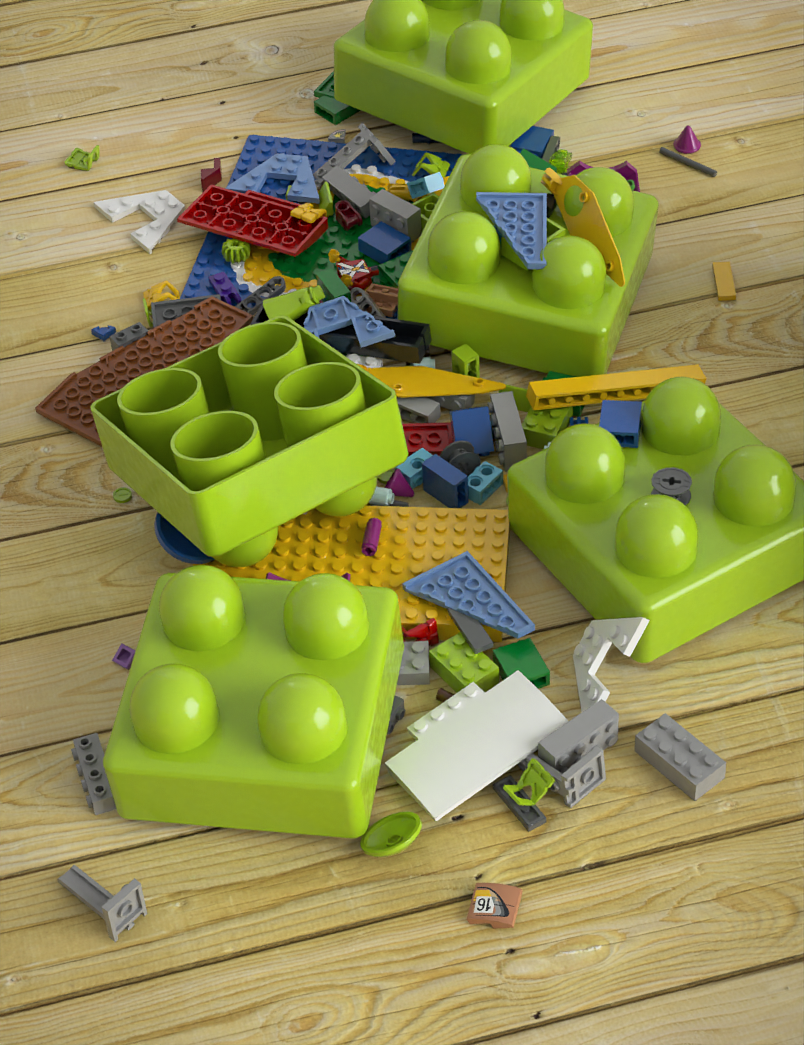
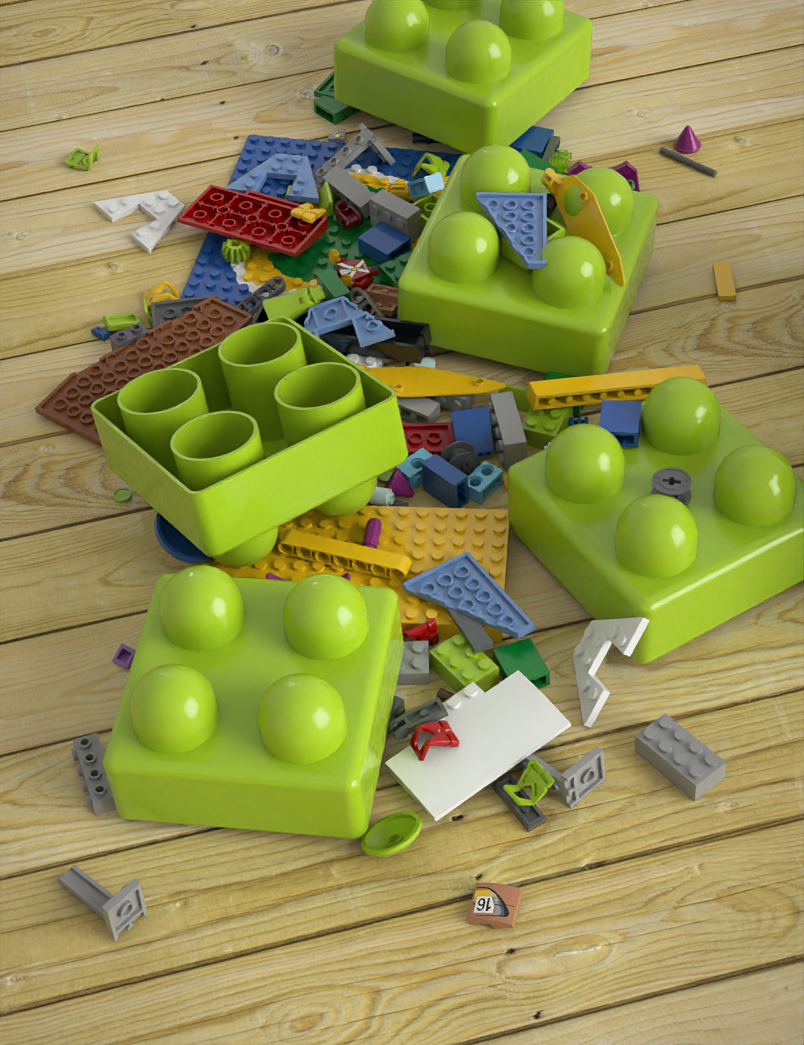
(120, 321): none -> lime tile
(211, 175): dark red slope -> none
(224, 287): dark purple hinge -> none
(345, 555): none -> yellow beam
(425, 713): none -> dark grey hinge
(441, 734): none -> red piece
(465, 361): lime brick -> none
(580, 735): light grey brick -> none

